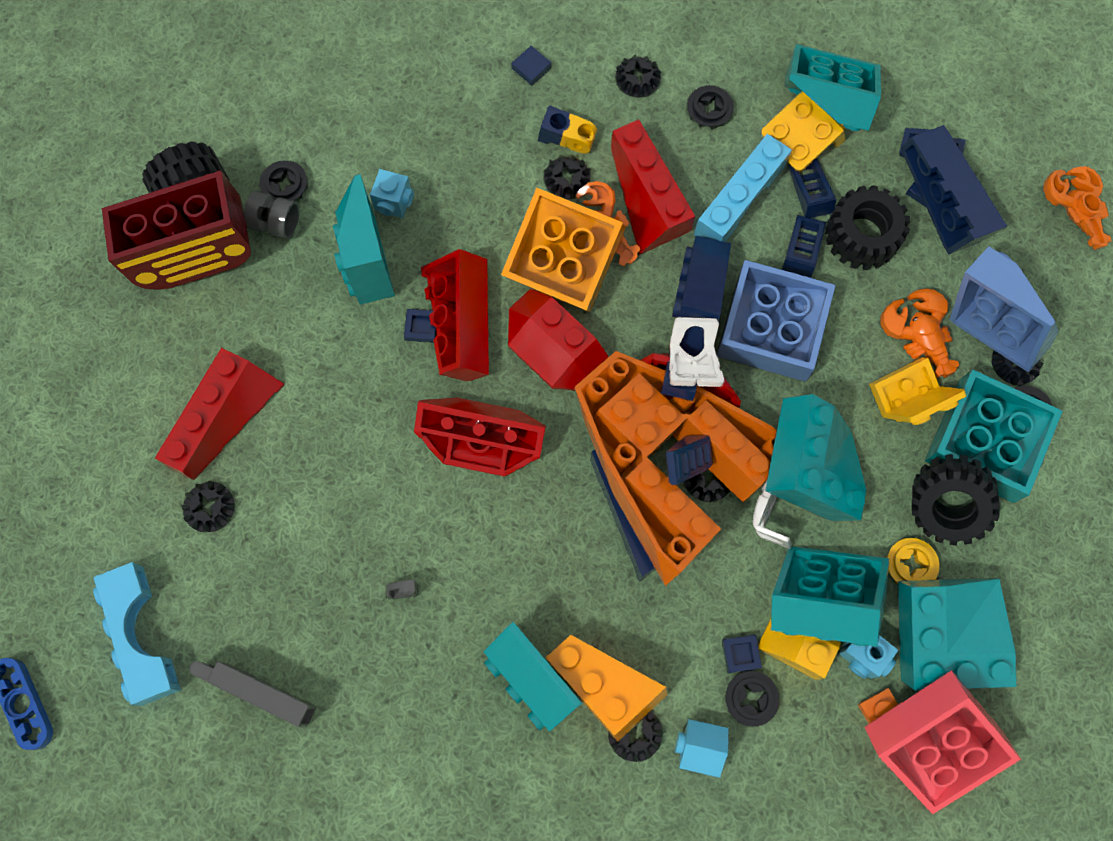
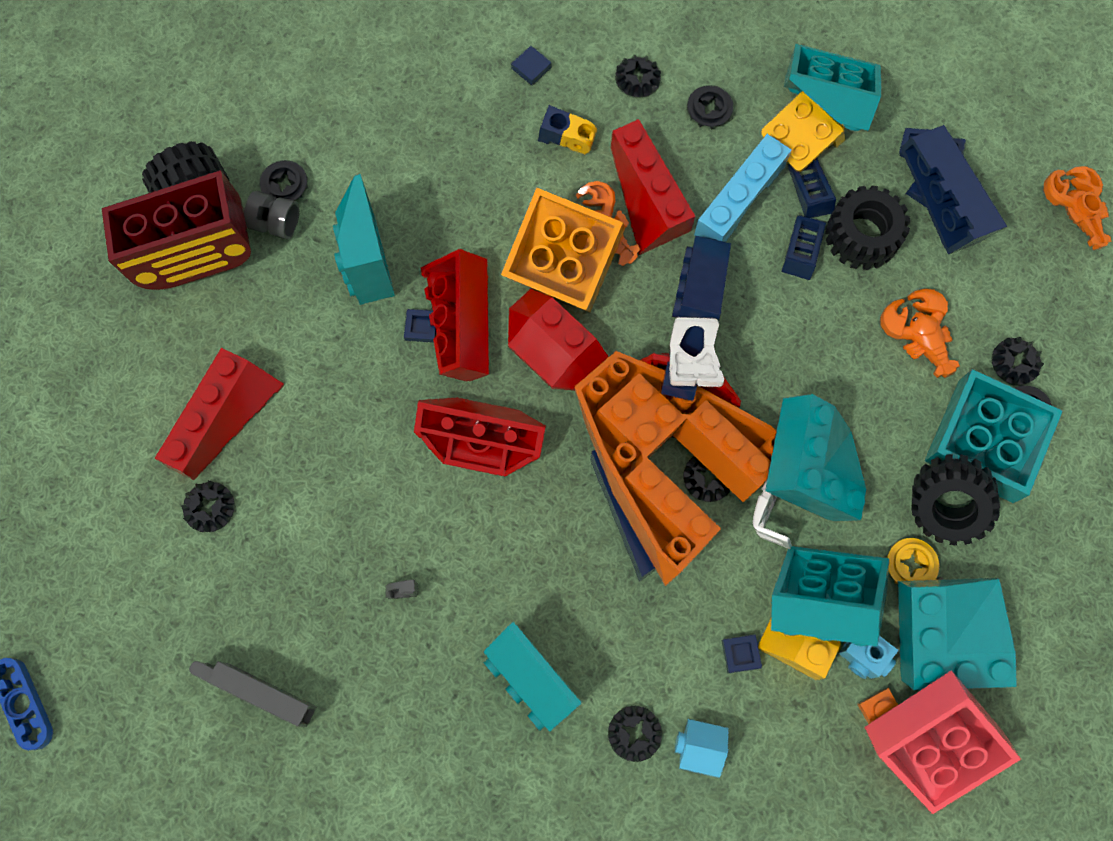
(122, 596): medium azure arch -> none
(391, 193): medium azure brick -> none
(560, 186): black gear -> none
(605, 685): light orange wedge -> none
(689, 458): dark blue slope -> none
(767, 703): black gear -> none
(776, 321): medium blue slope -> none
(913, 393): yellow bracket -> none
(1004, 310): medium blue slope -> none

